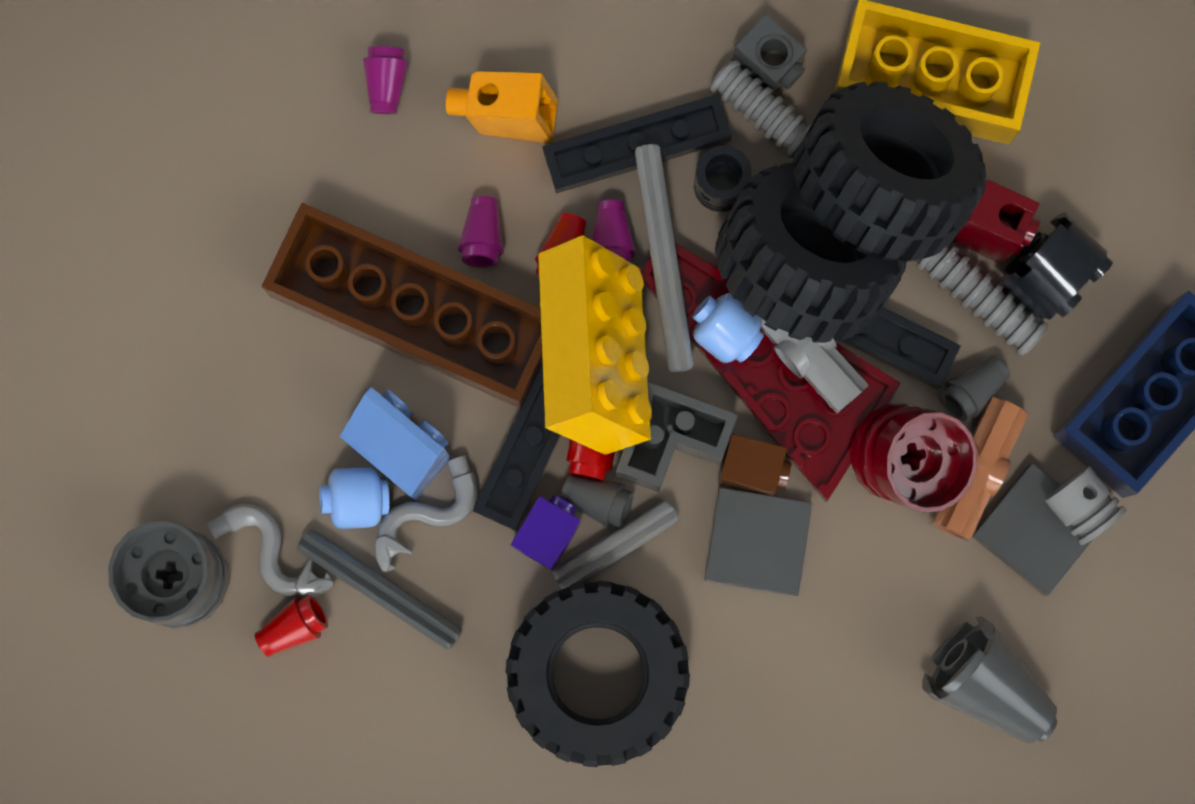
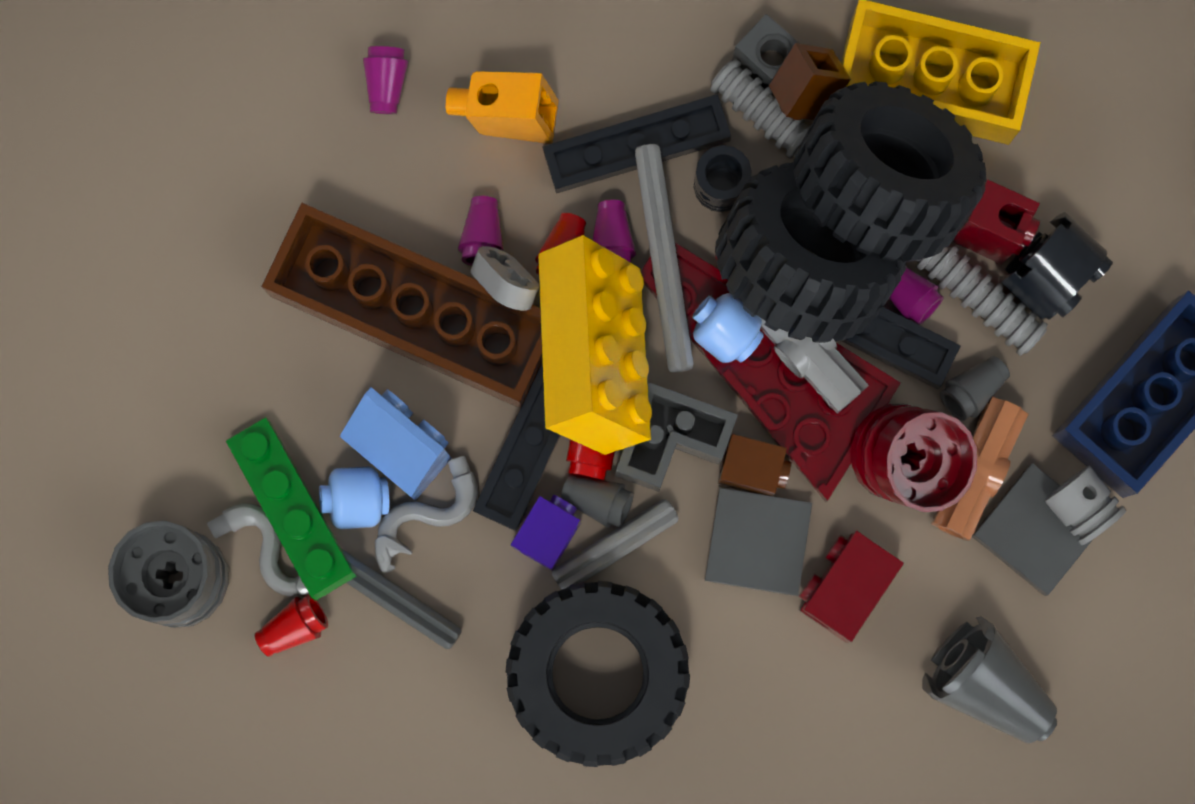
(291, 509): none -> green plate
(504, 278): none -> light grey beam
(807, 80): none -> reddish brown brick
(850, 585): none -> dark red brick
(916, 297): none -> magenta cone

